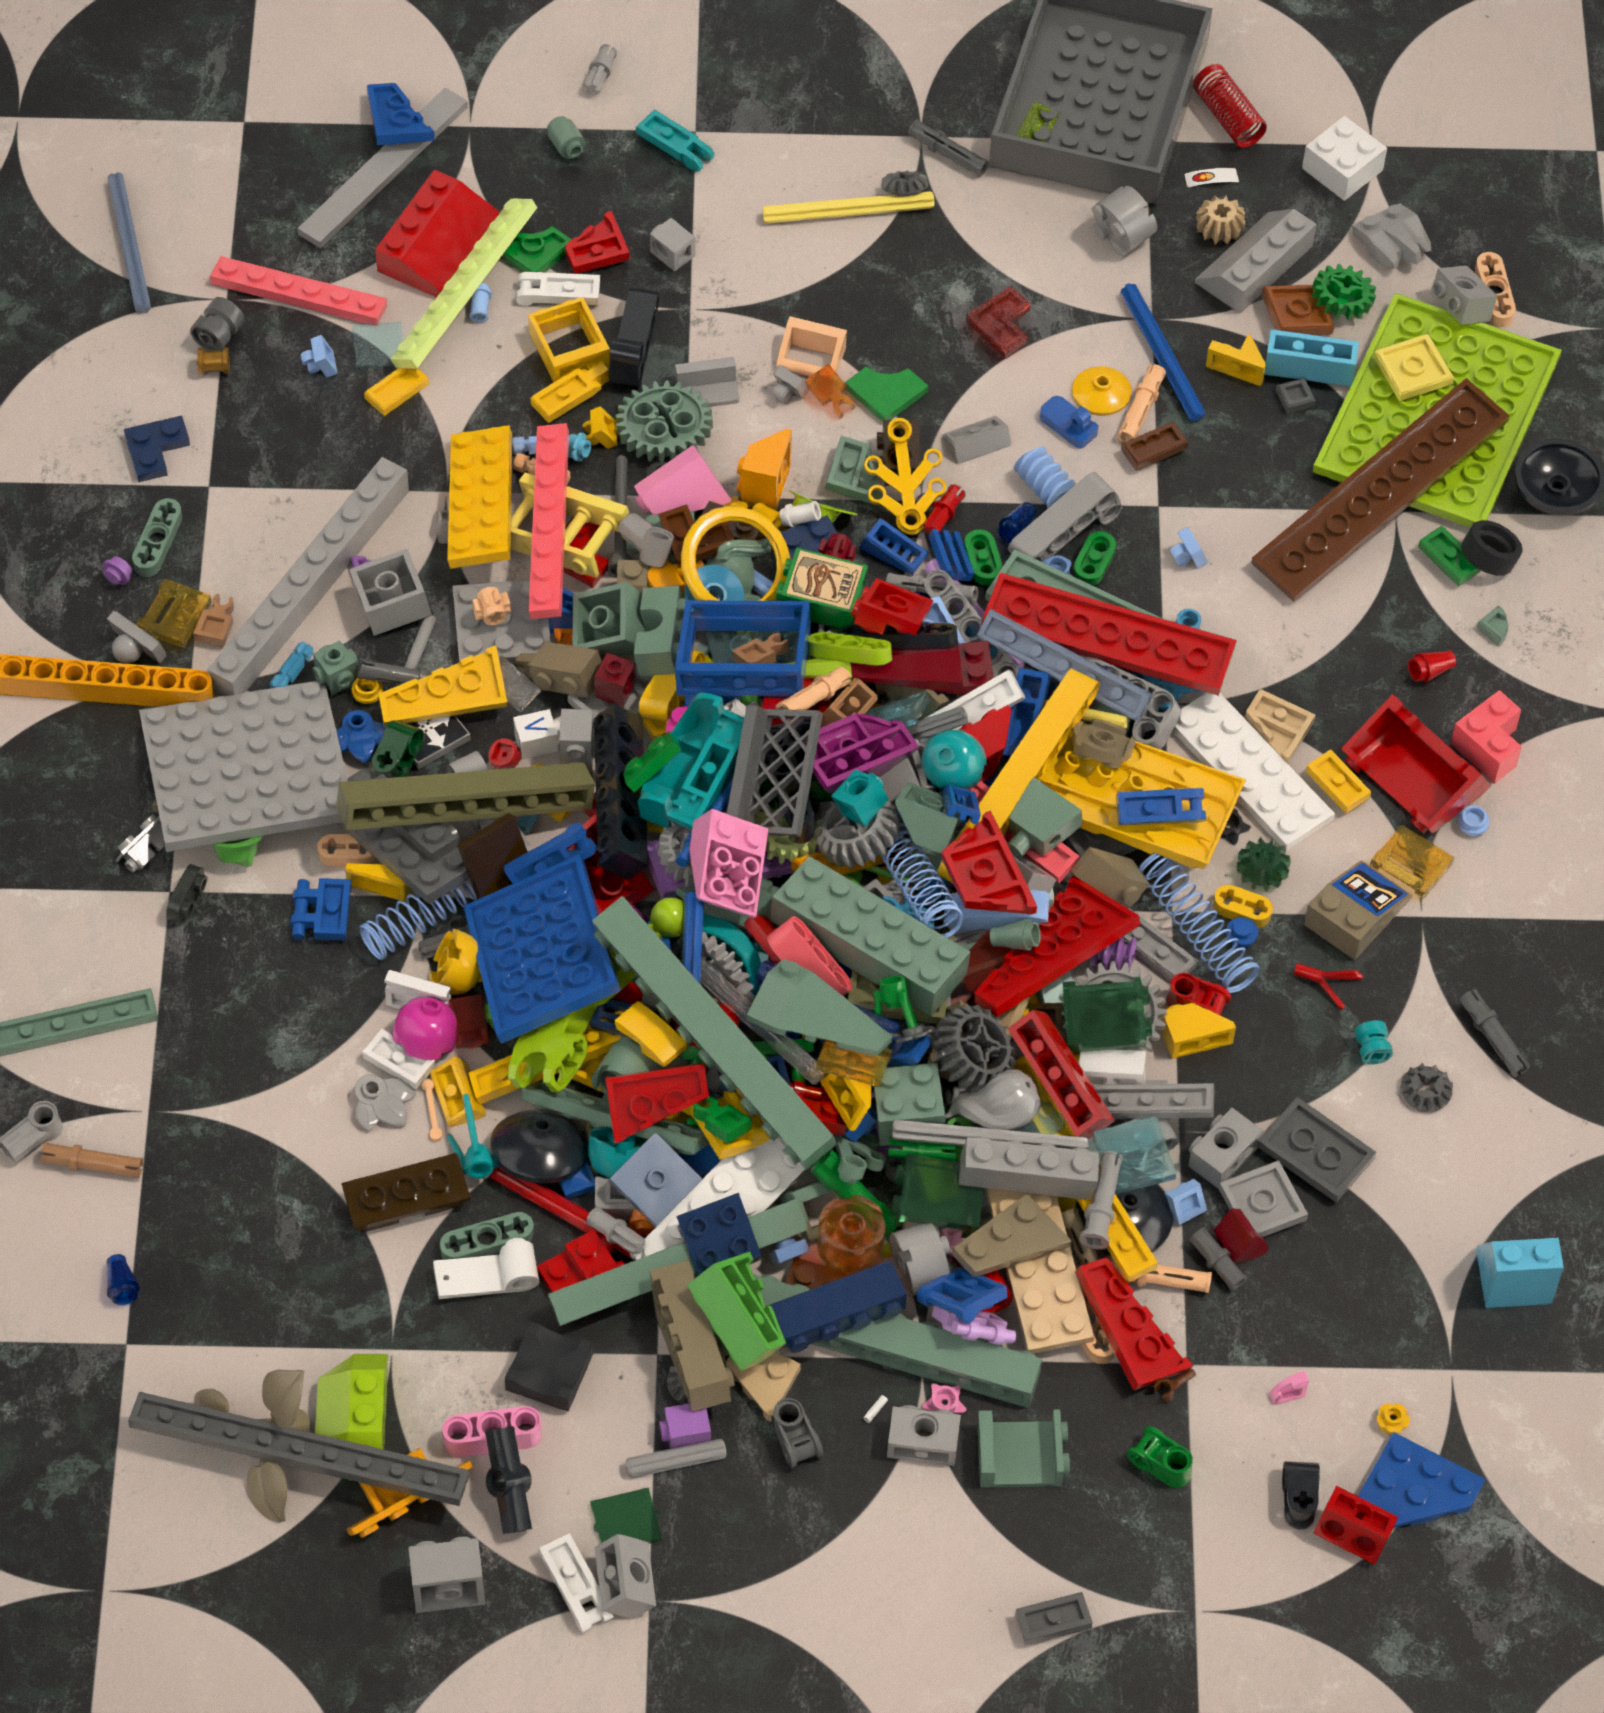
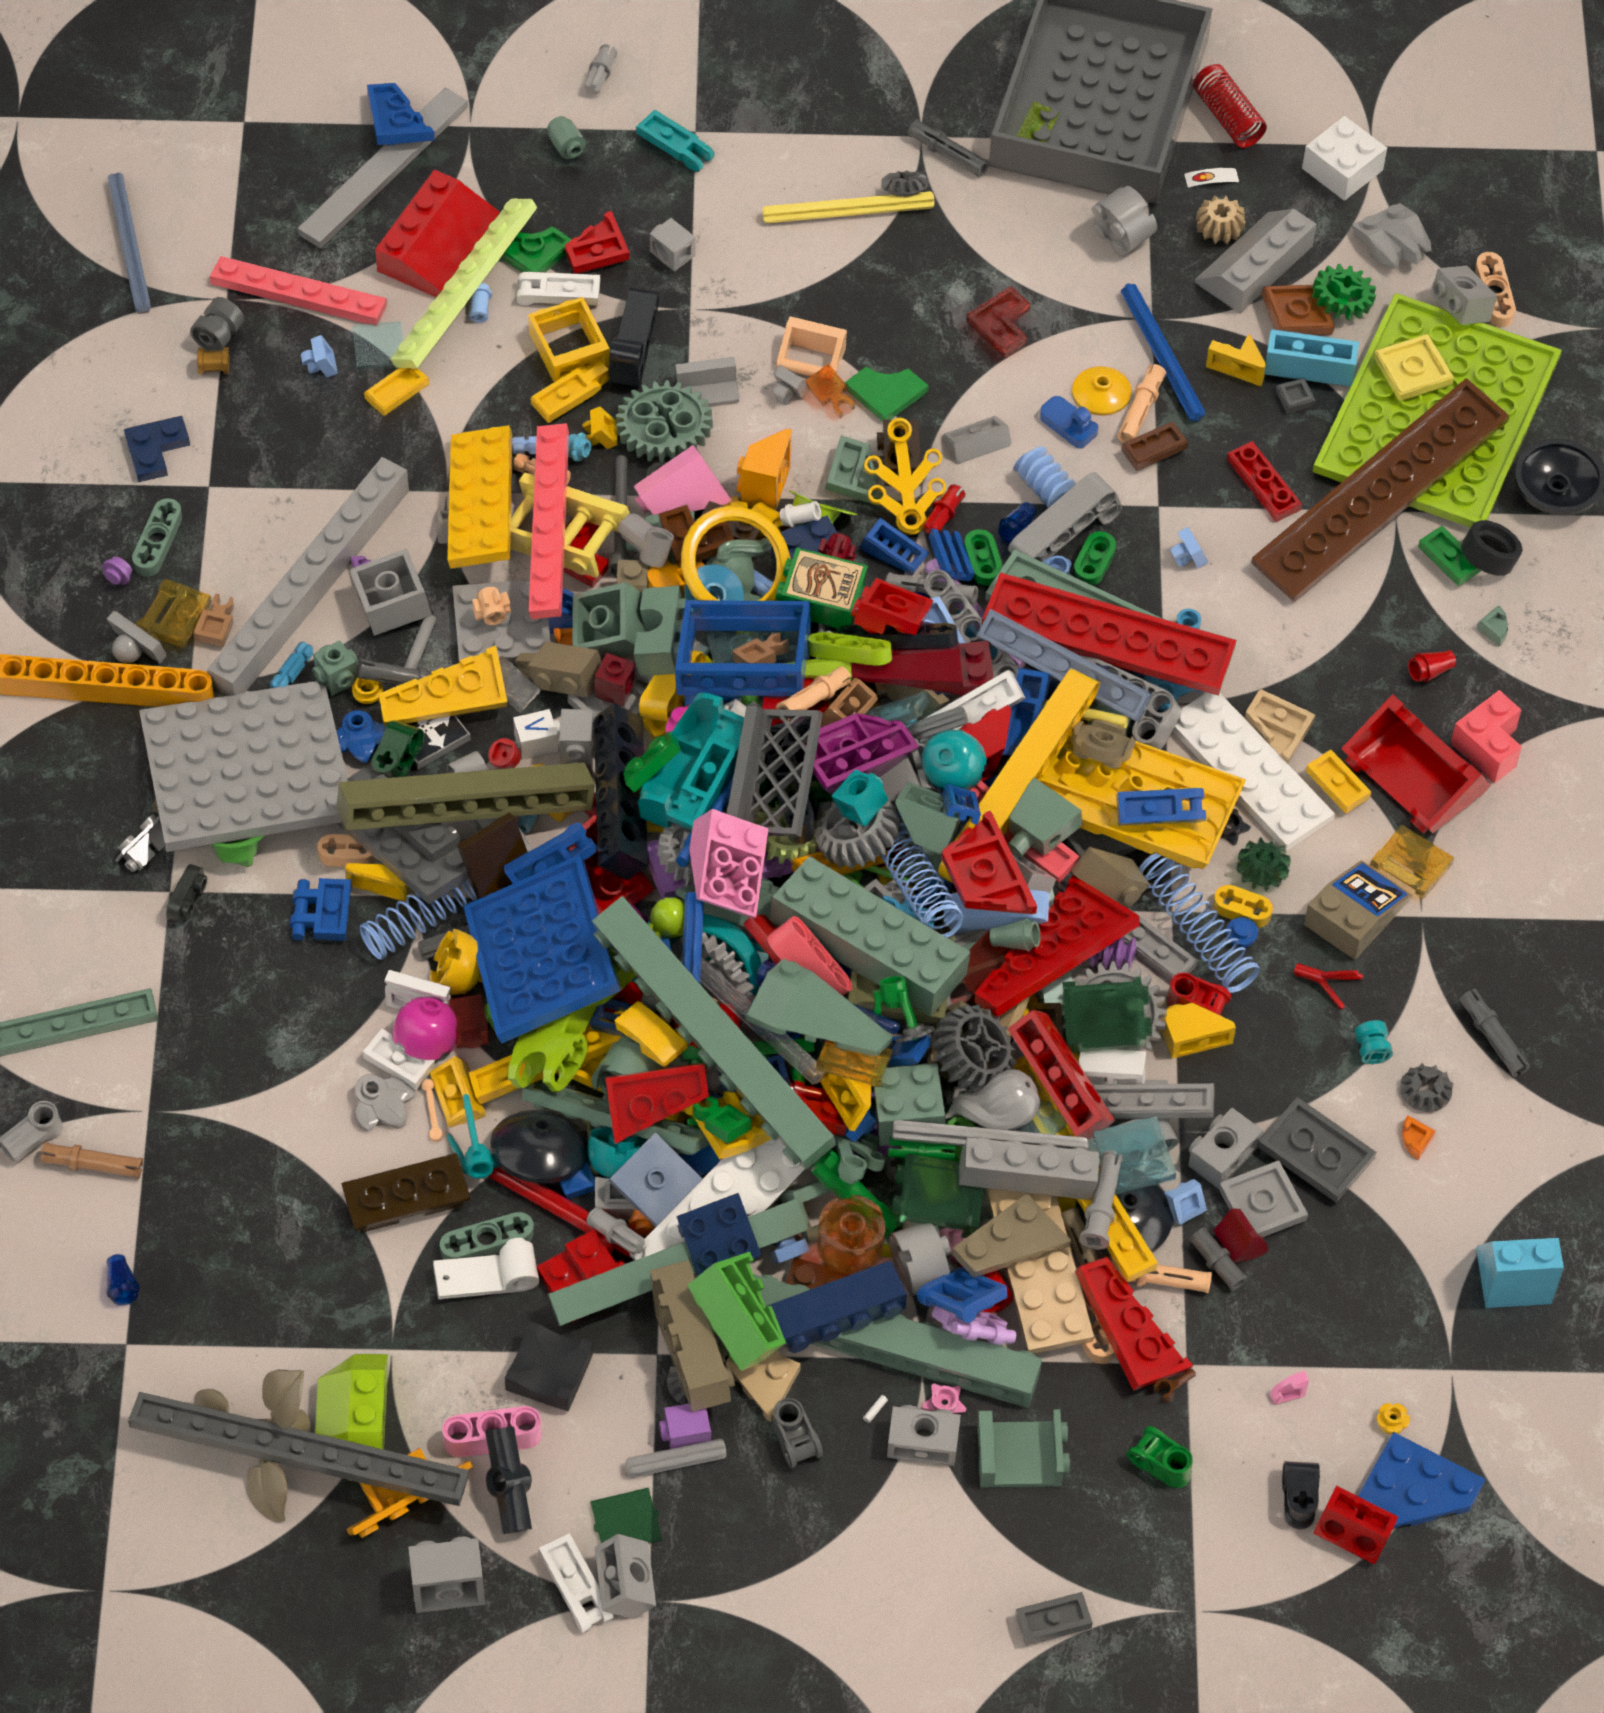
(1264, 481): none -> red tile
(1416, 1136): none -> orange tile
(1473, 820): light blue plate -> none

